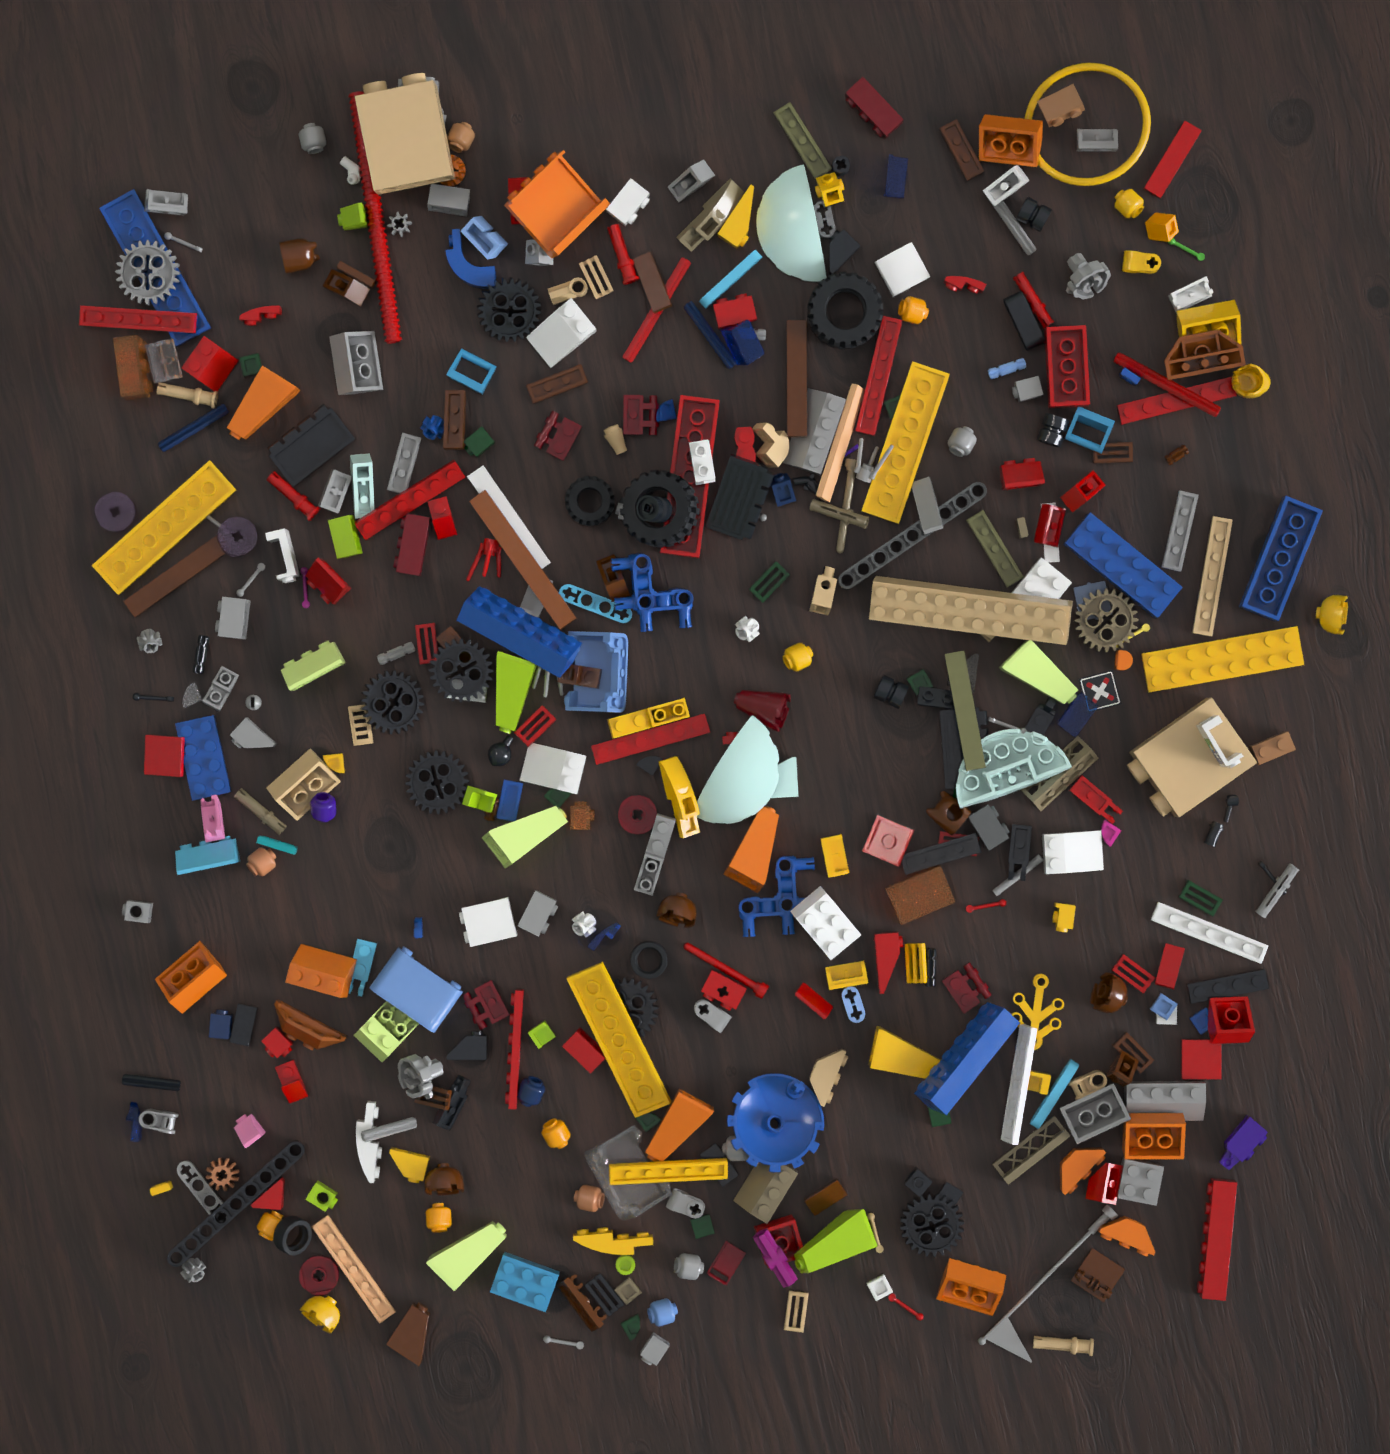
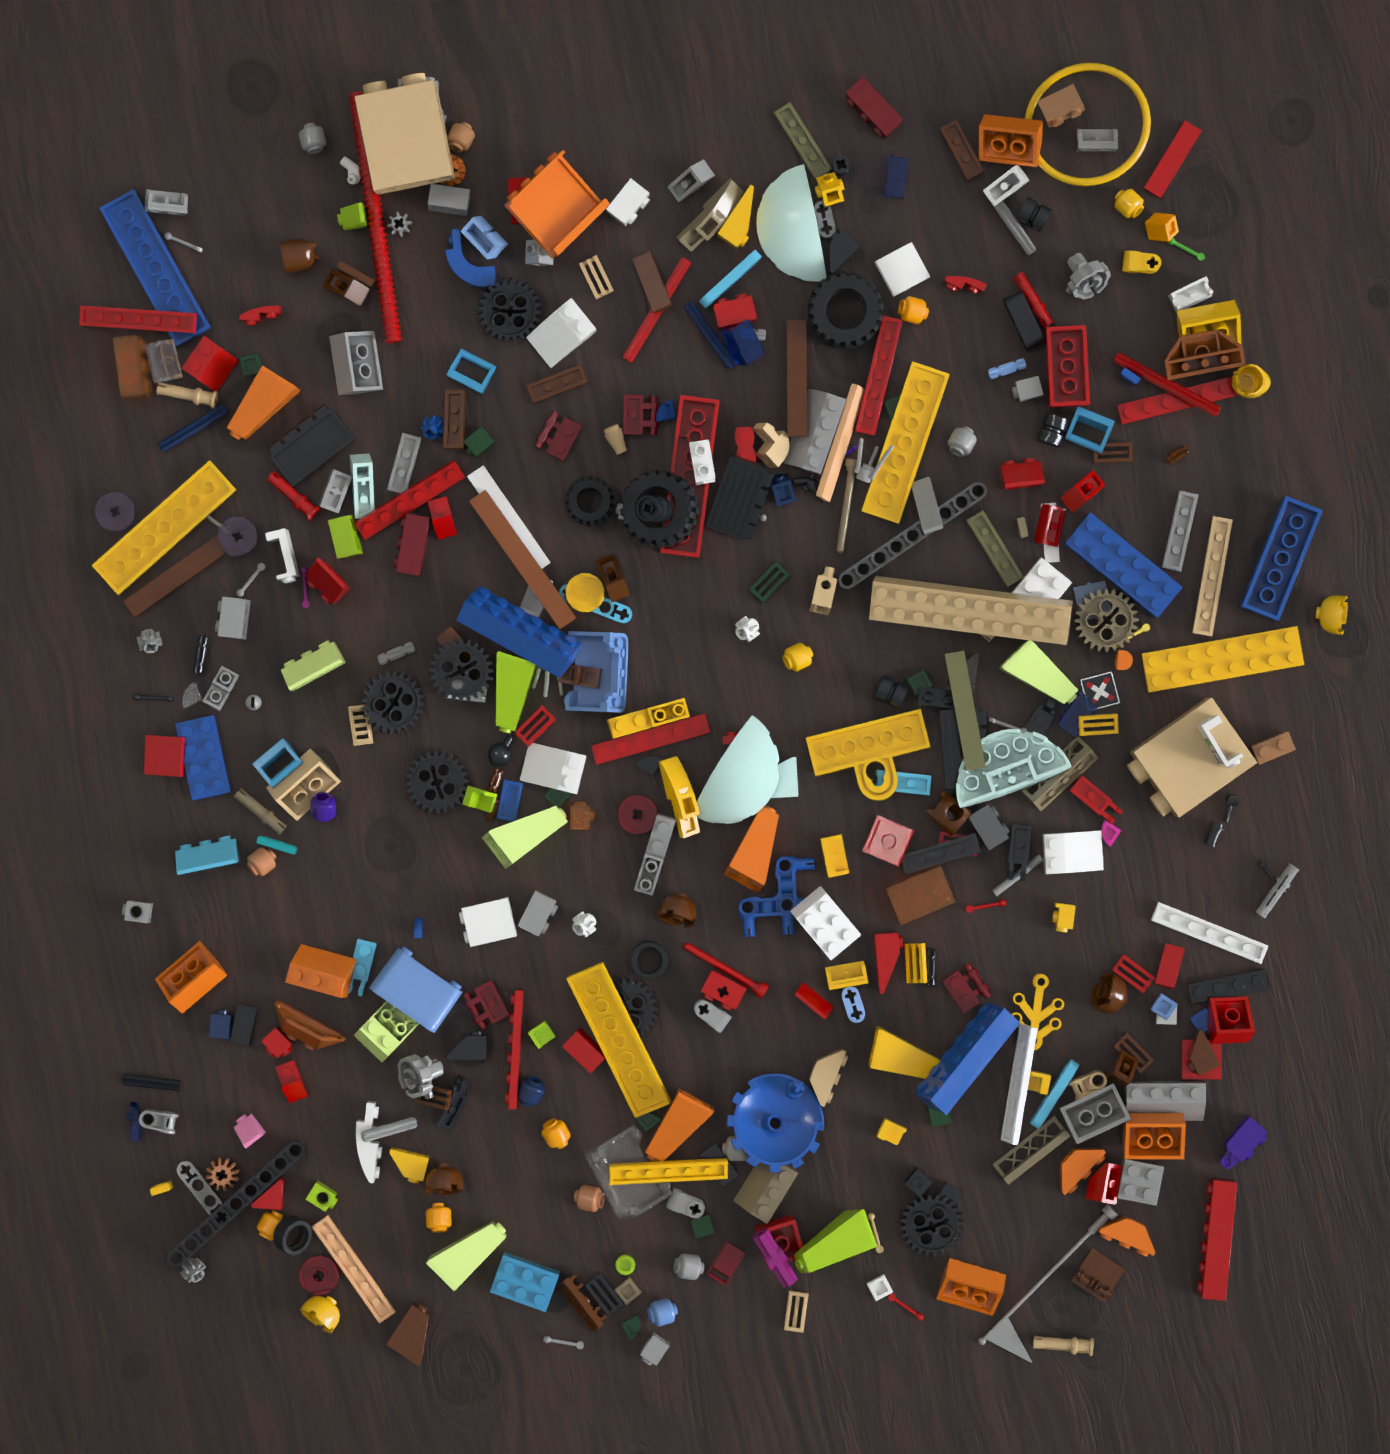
(130, 273): light grey gear -> none
(212, 819): bright pink hinge -> none
(250, 736): light grey slope -> none
(272, 756): none -> dark azure tile
(335, 762): yellow tile -> none
(419, 643): red tile -> none
(489, 547): red plant -> none
(495, 780): none -> reddish brown piece
(565, 291): tan piece -> none
(585, 592): none -> yellow tile
(605, 1243): yellow slope -> none
(609, 931): clear blue slope -> none
(625, 263): red pin -> none
(643, 587): blue pin -> none
(766, 706): dark red cone -> none
(825, 1197): reddish brown slope -> none
(859, 520): dark tan pin -> none
(869, 743): none -> yellow plate
(890, 1131): none -> yellow panel
(908, 782): none -> medium azure plate
(1081, 725): none -> yellow tile
(1186, 890): dark green tile -> none
(1201, 1055): none -> reddish brown slope

